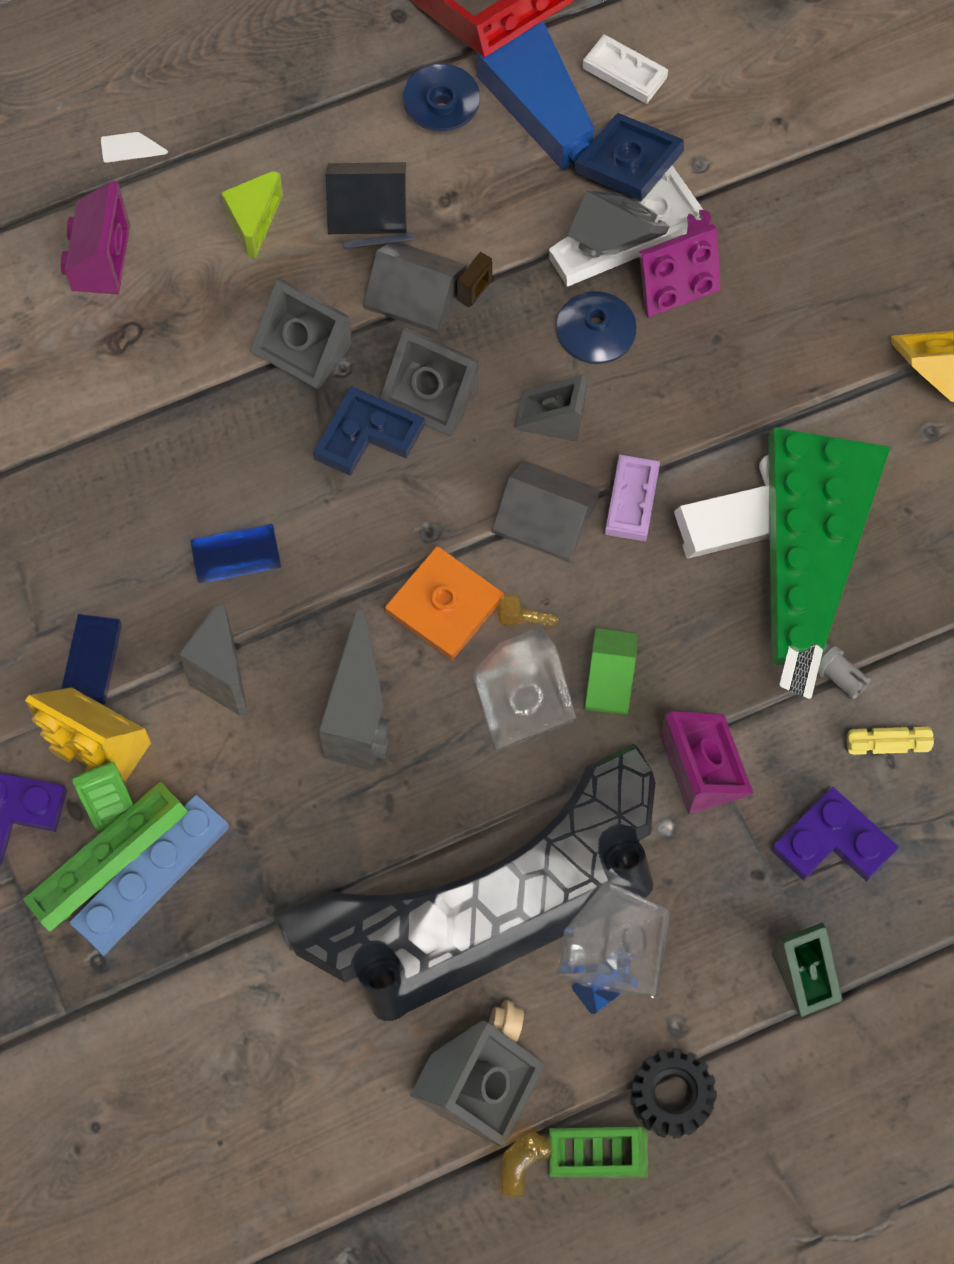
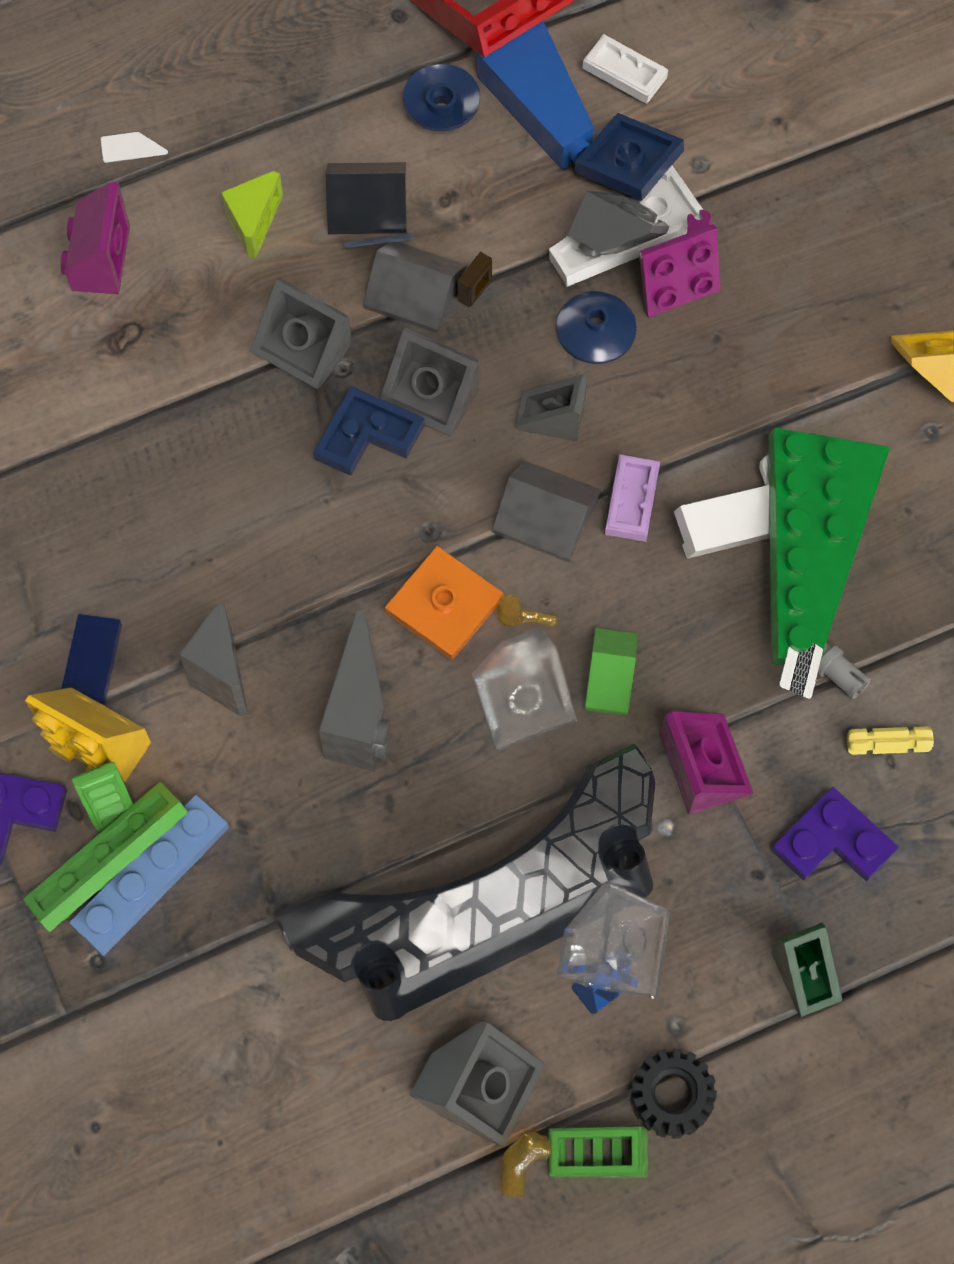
(235, 553): clear blue tile -> none
(508, 1019): tan plate -> none

